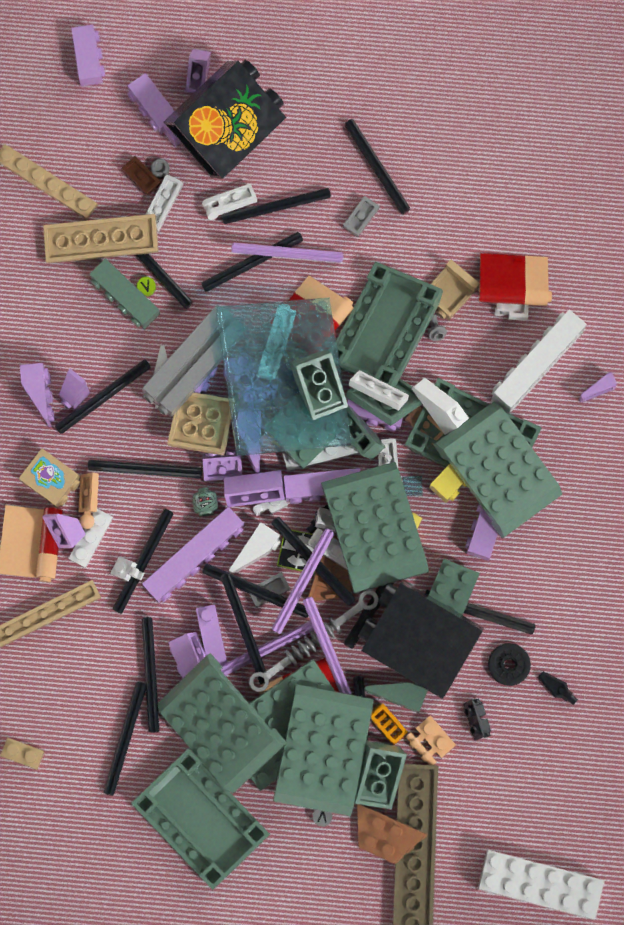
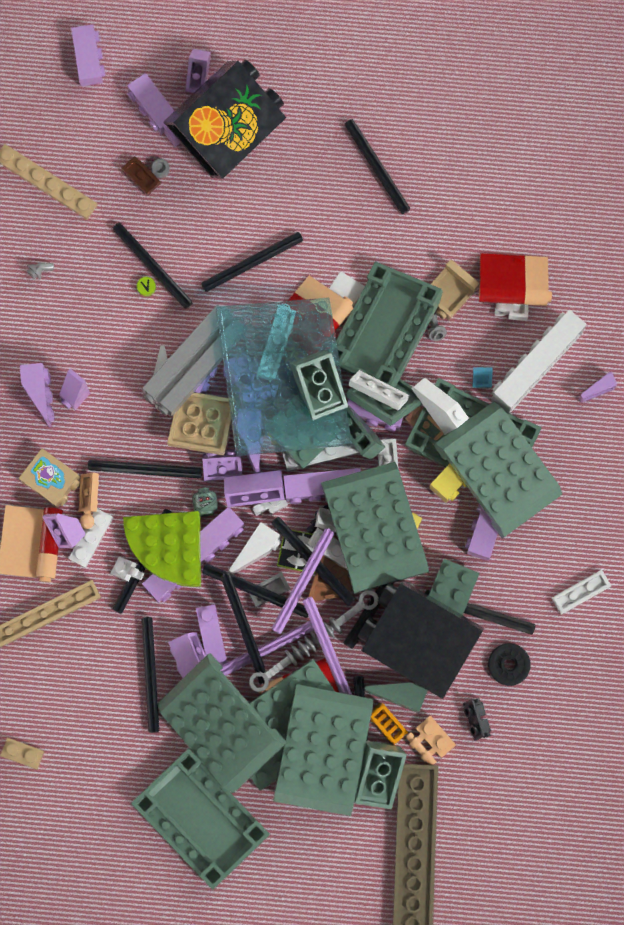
(36, 270): none -> light grey plate
(100, 238): tan plate -> none
(102, 396): black axle -> none
(125, 294): sand green brick -> none
(125, 738): black axle -> none
(165, 199): white plate -> none
(167, 545): none -> lime plate
(229, 201): white plate -> none
(276, 205): black axle -> none
(287, 252): lavender axle -> none
(322, 818): light grey tile -> none
(348, 287): none -> white sticker
(361, 216): light grey plate -> none
(384, 835): nougat wing -> none
(413, 485): clear light blue tile -> none
(482, 377): none -> medium azure plate
(540, 885): white brick -> none
(557, 687): black piece -> none
(581, 592): none -> white tile

